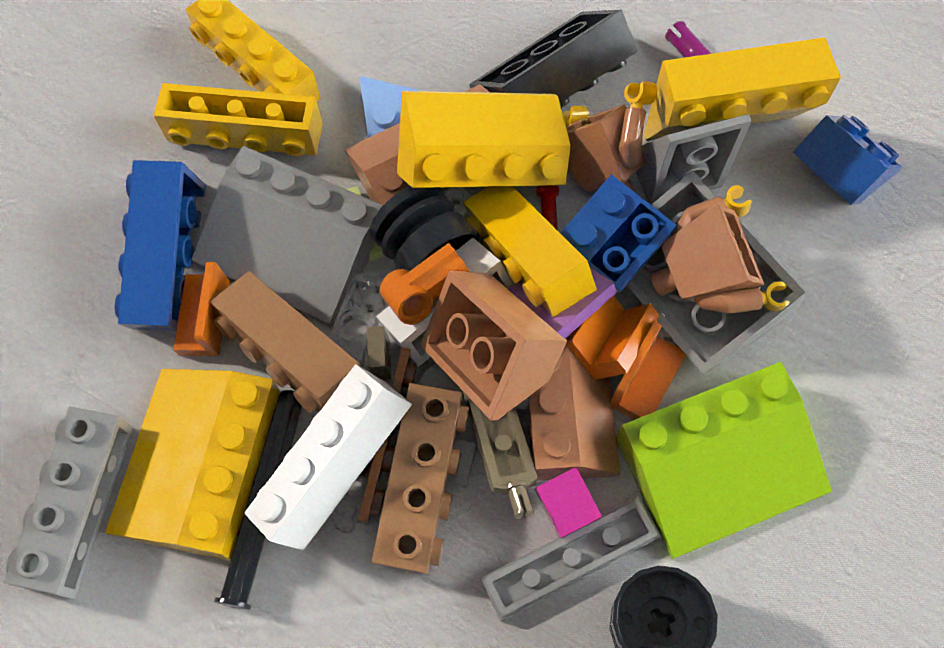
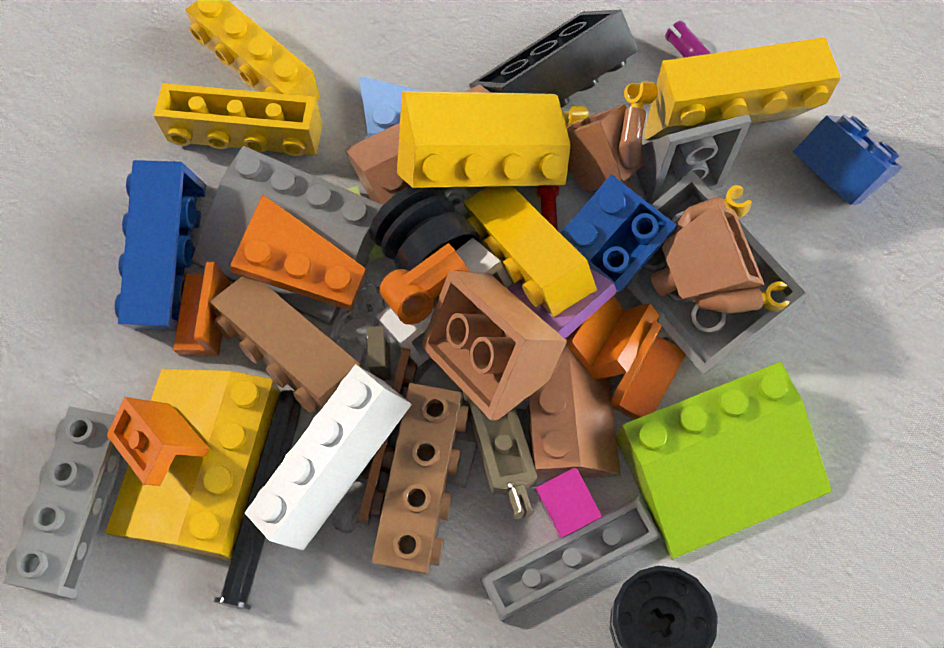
(150, 437): none -> orange panel
(296, 258): none -> orange wing

